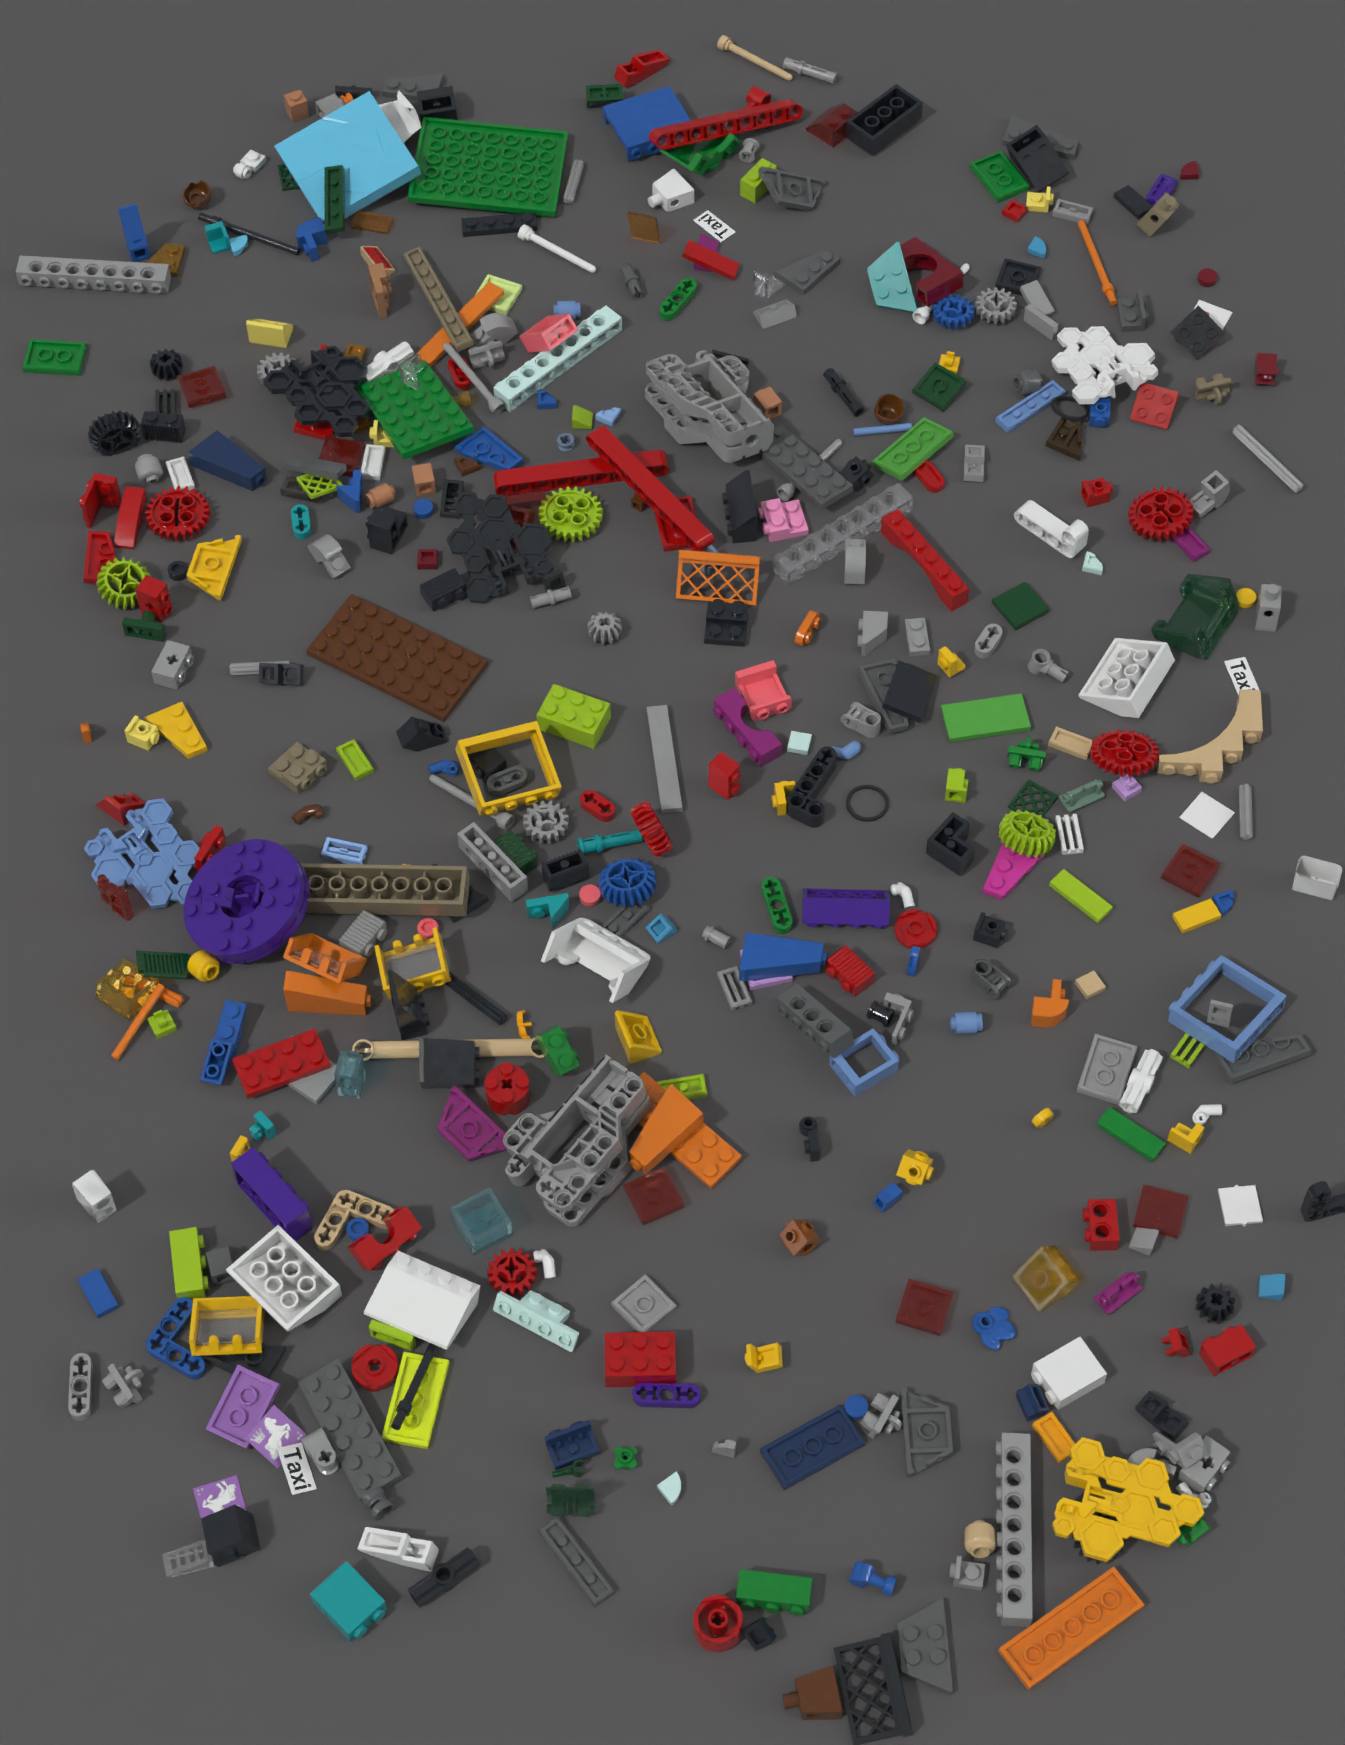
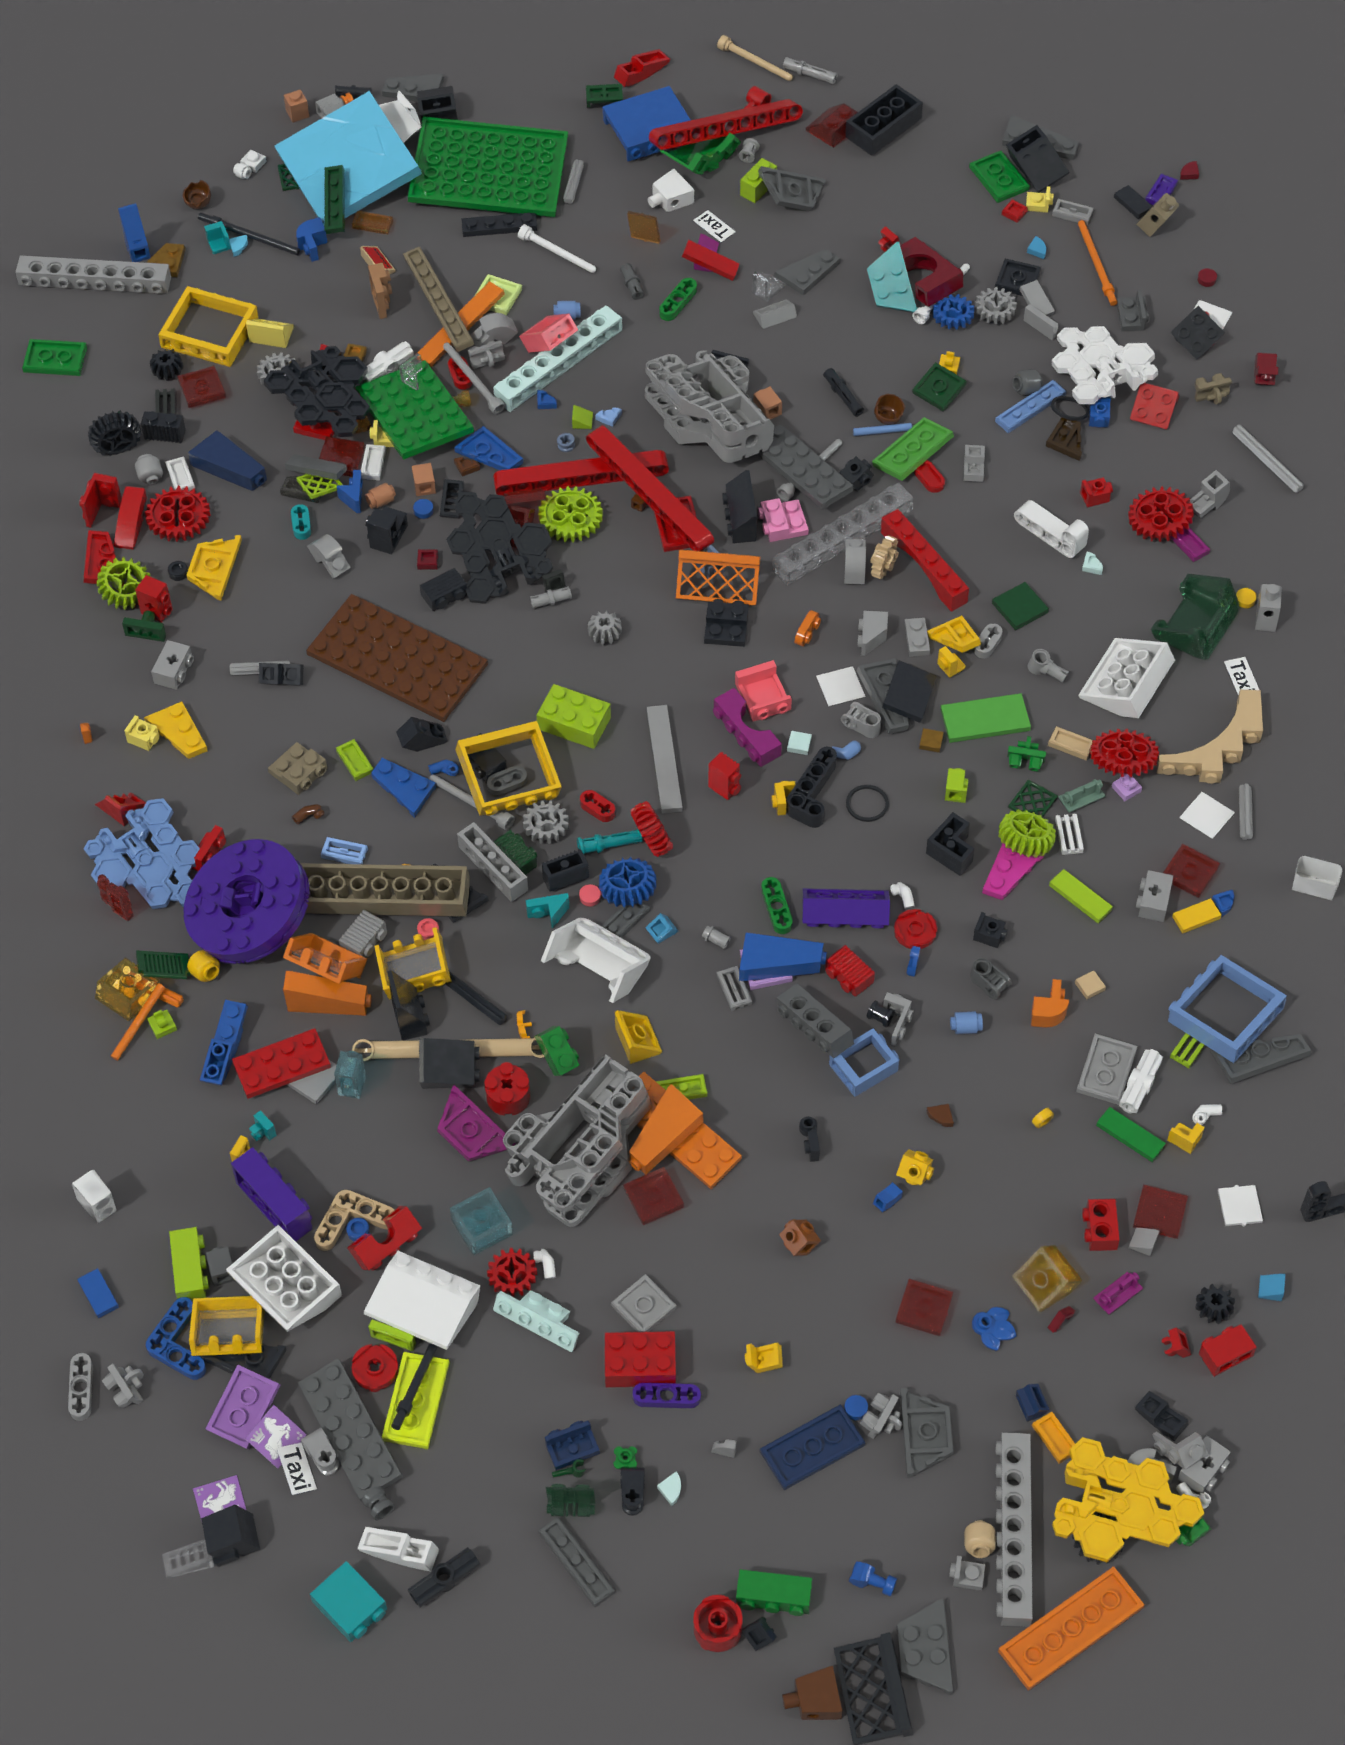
(203, 349): none -> yellow window
(406, 786): none -> blue wing
(632, 1488): none -> black piece
(840, 686): none -> white sticker
(884, 557): none -> tan gear
(888, 239): none -> red tile
(931, 740): none -> pearl gold tile
(941, 1115): none -> reddish brown tile
(955, 634): none -> yellow wing
(1065, 1313): none -> dark red tile
(1068, 1373): white brick -> none
(1155, 896): none -> light grey brick
(1219, 1013): light grey slope -> none

